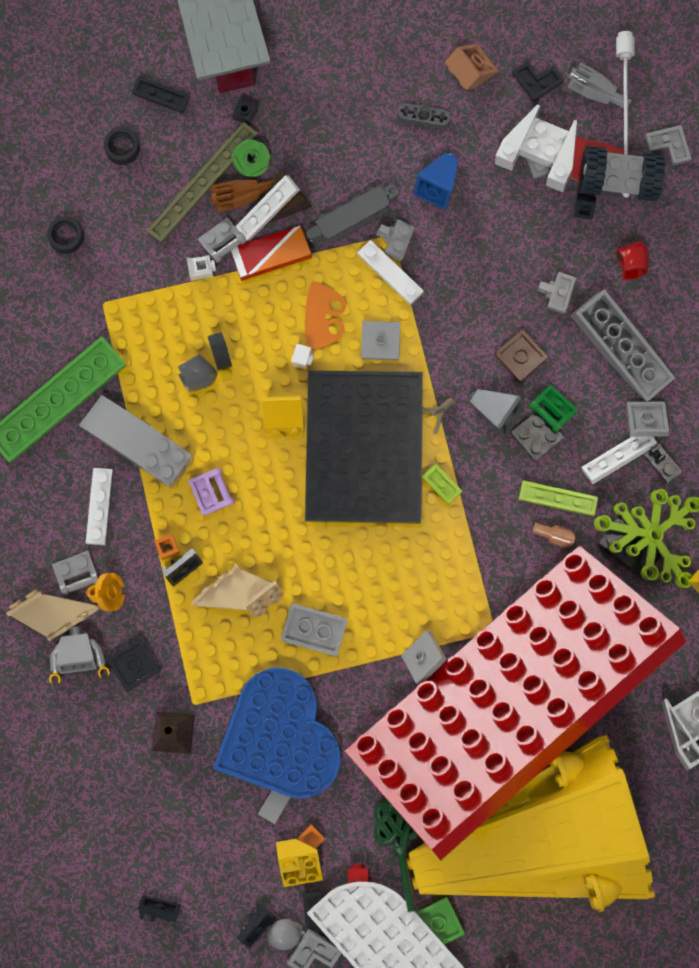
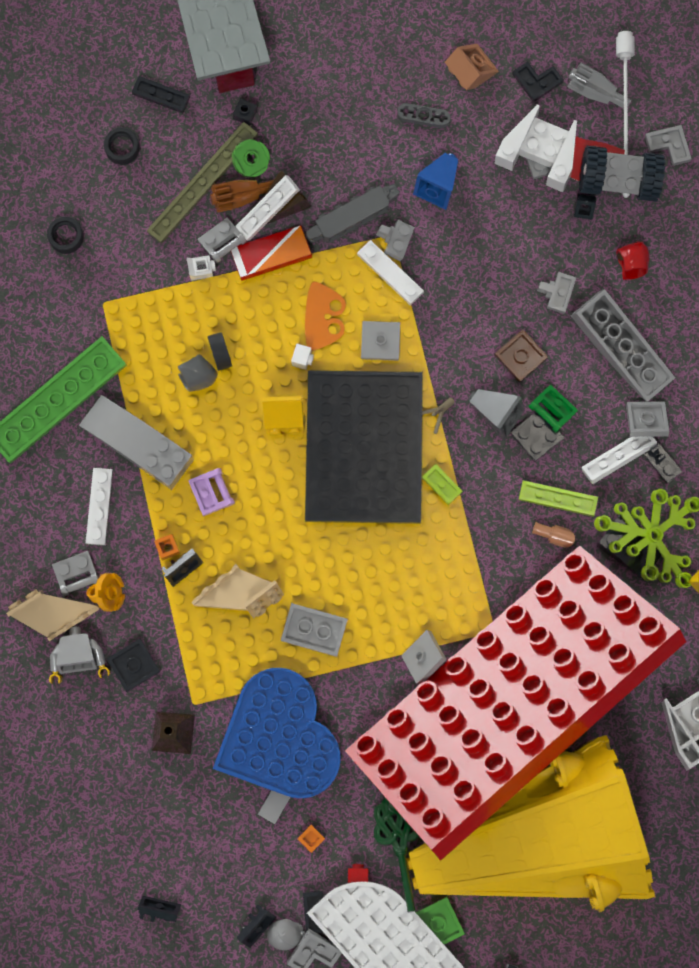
(298, 863): yellow slope -> none

